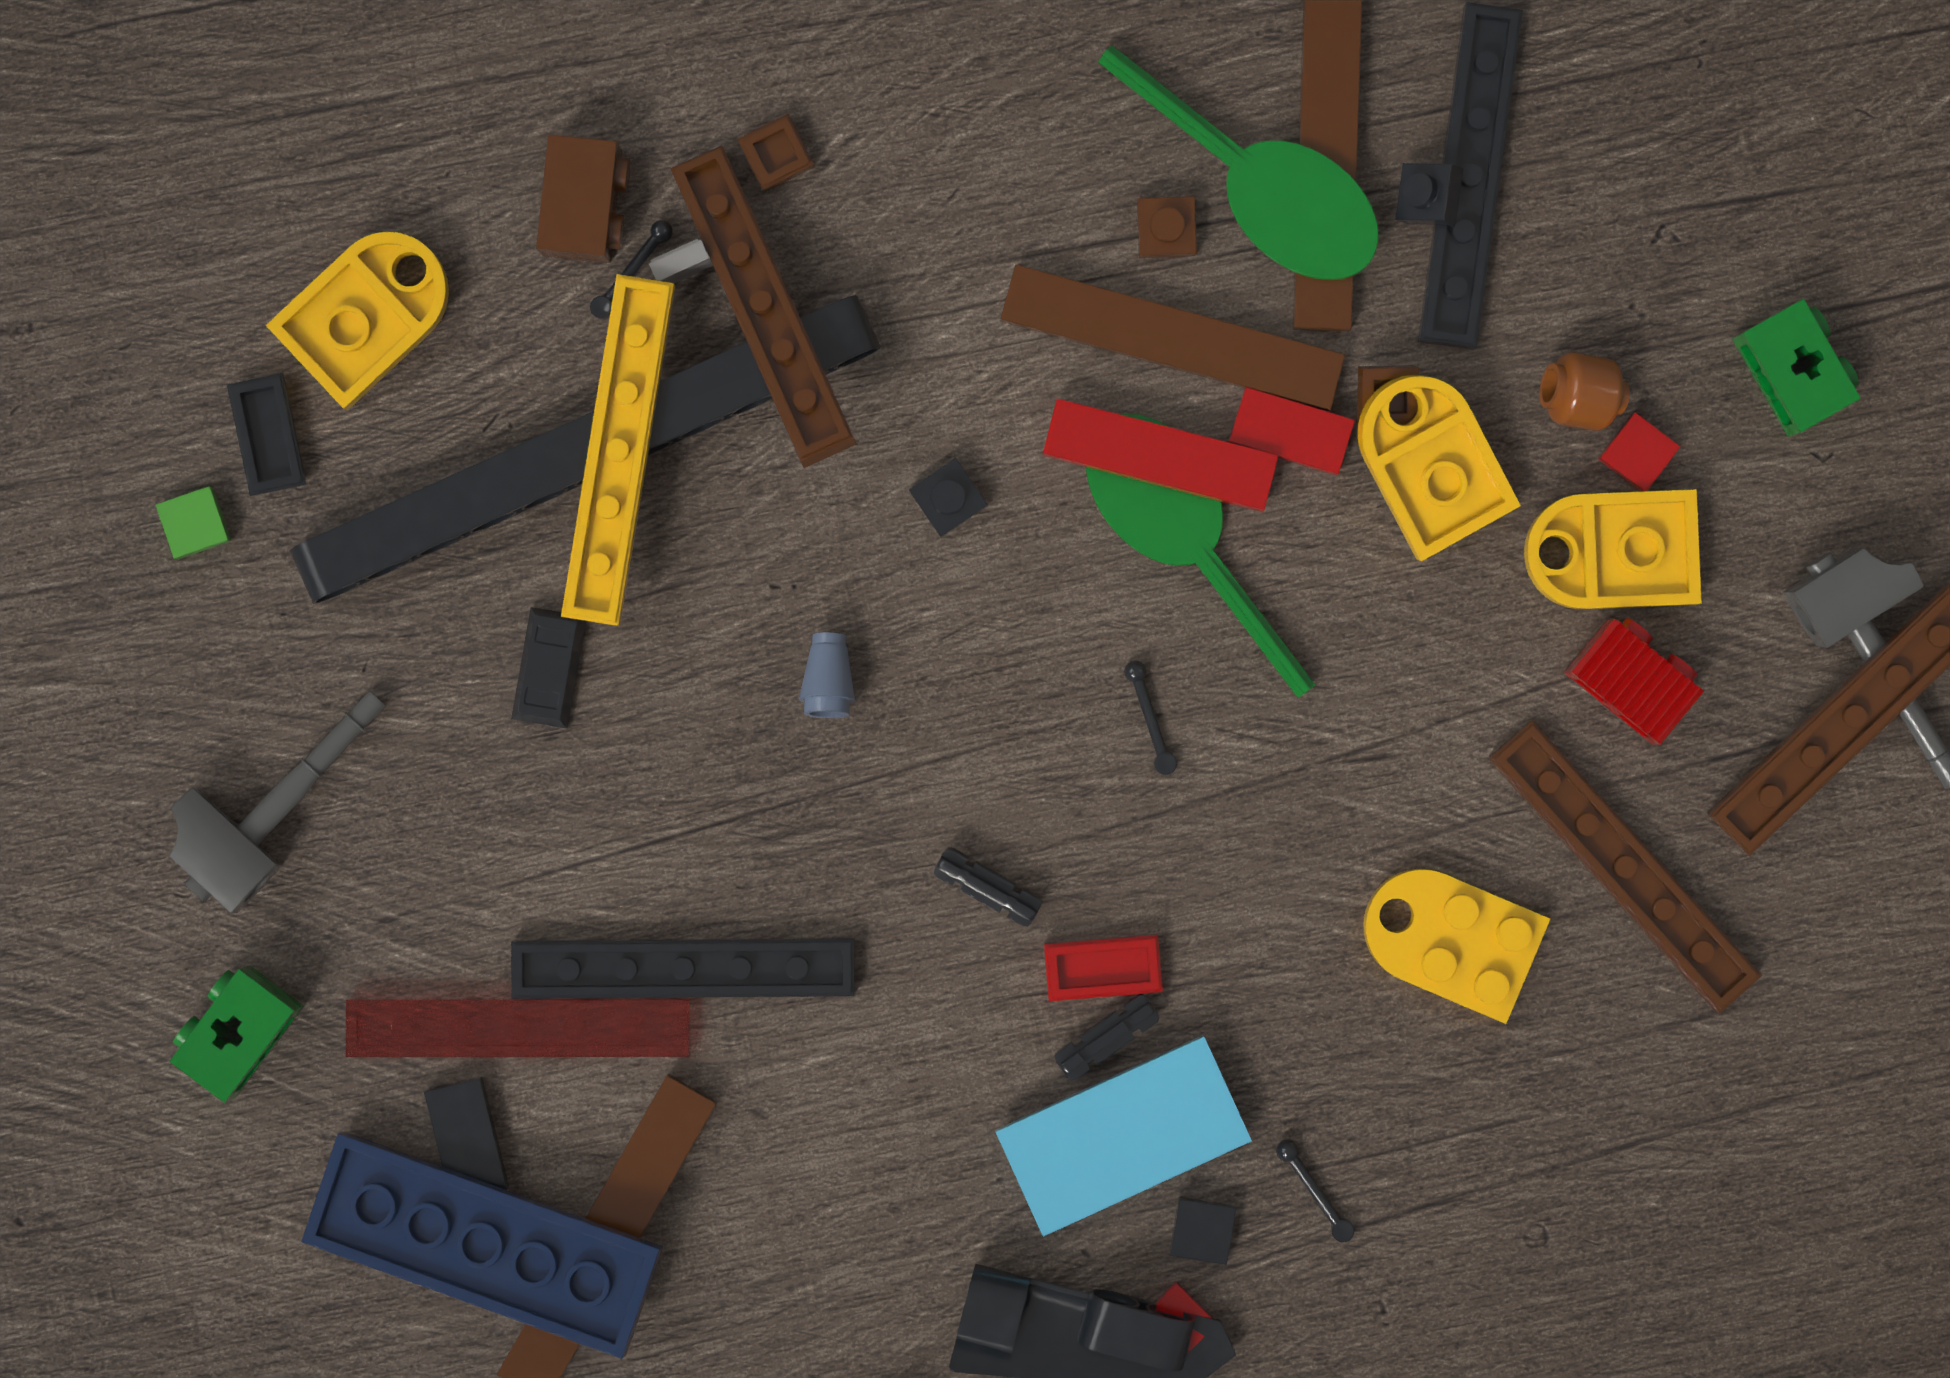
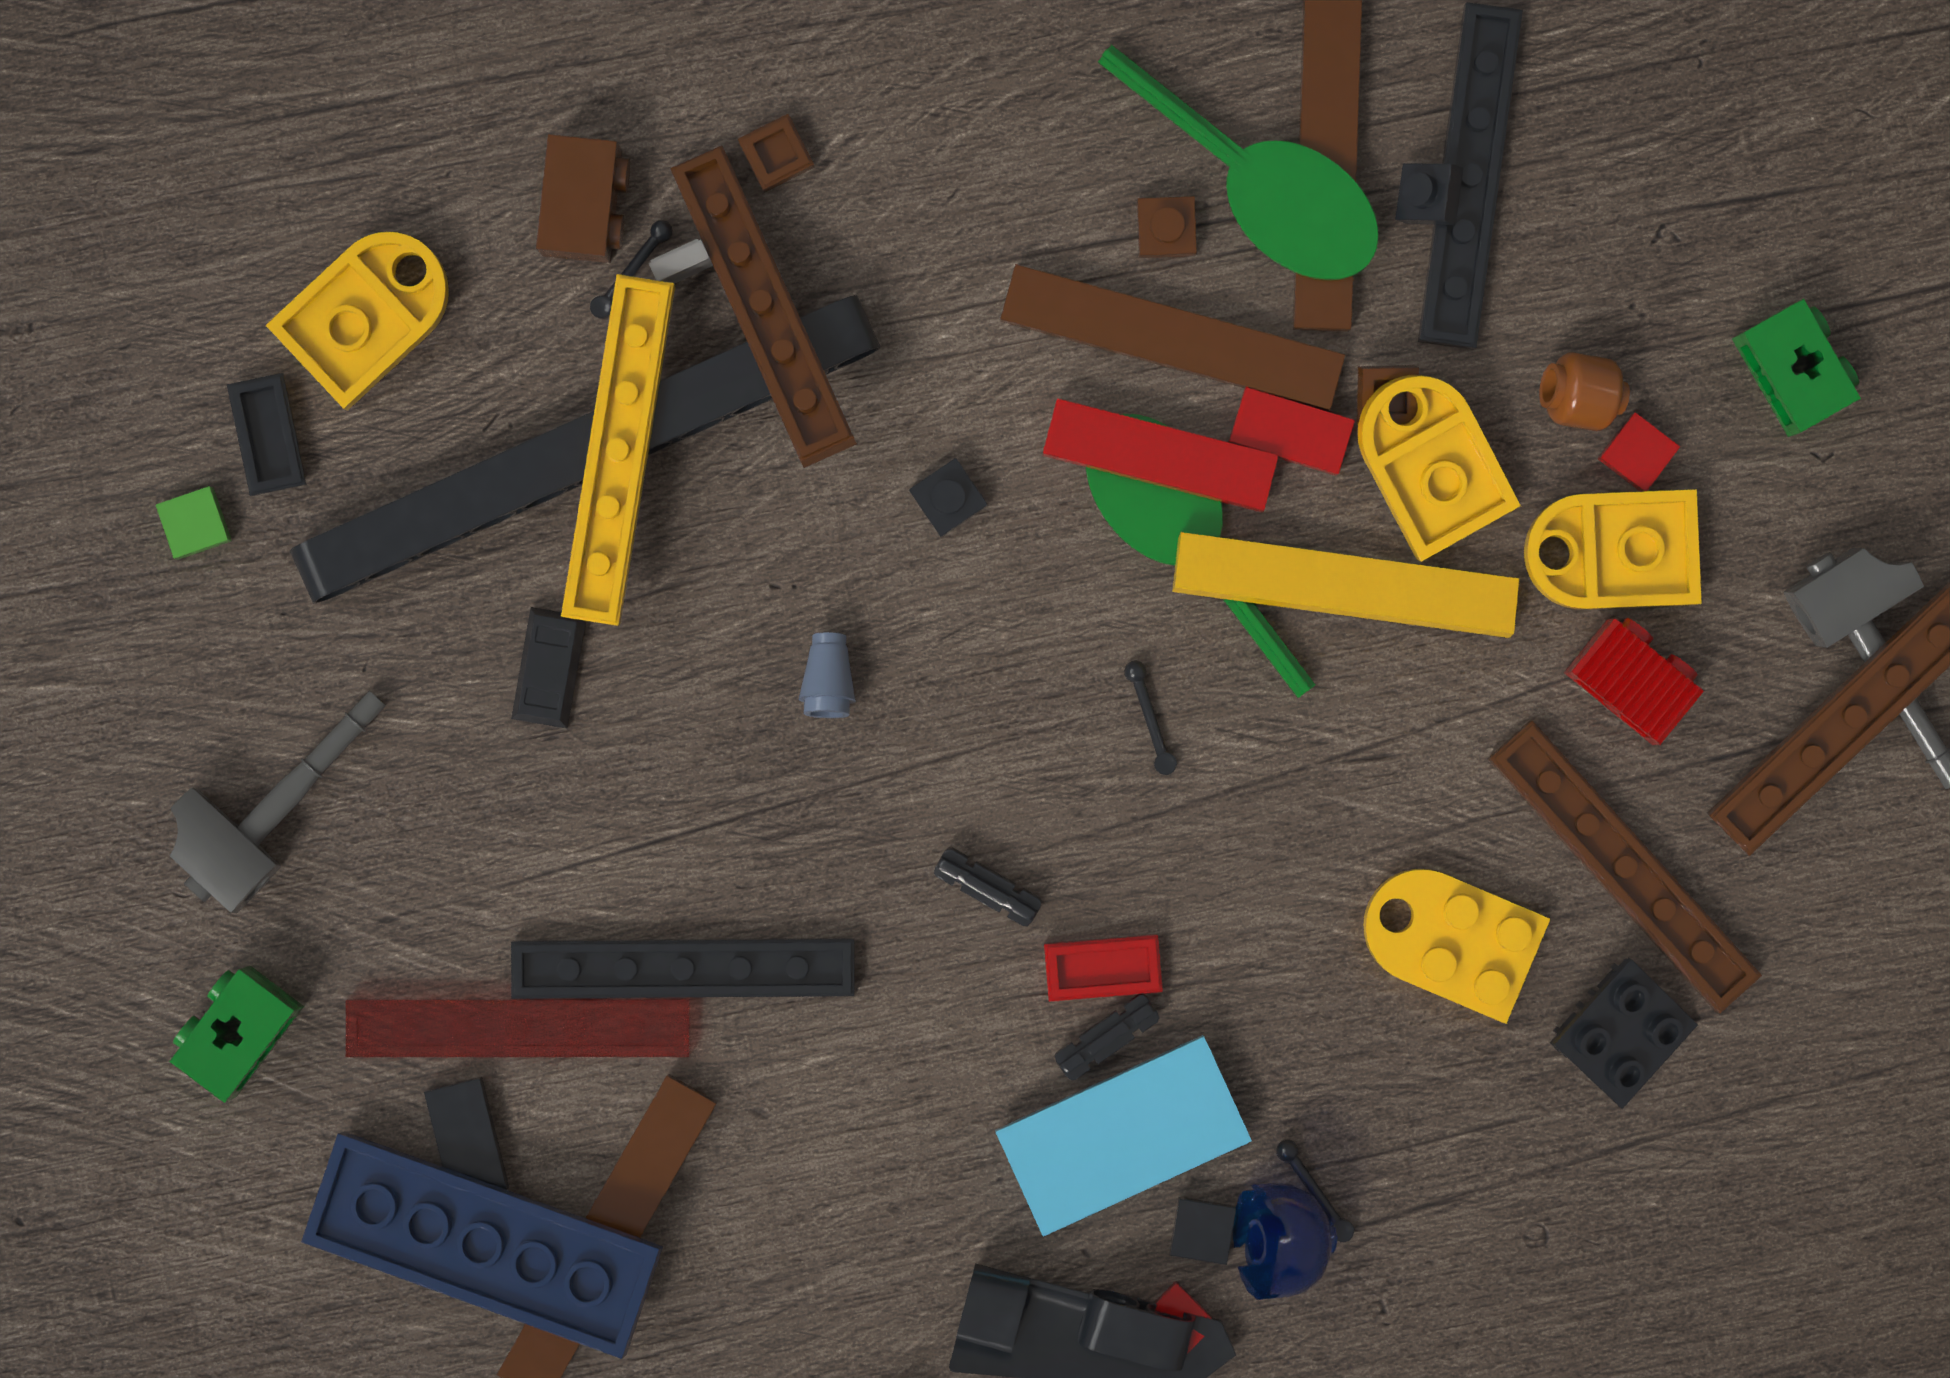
(1283, 1238): none -> clear blue cylinder
(1345, 585): none -> yellow tile
(1623, 1032): none -> black hinge

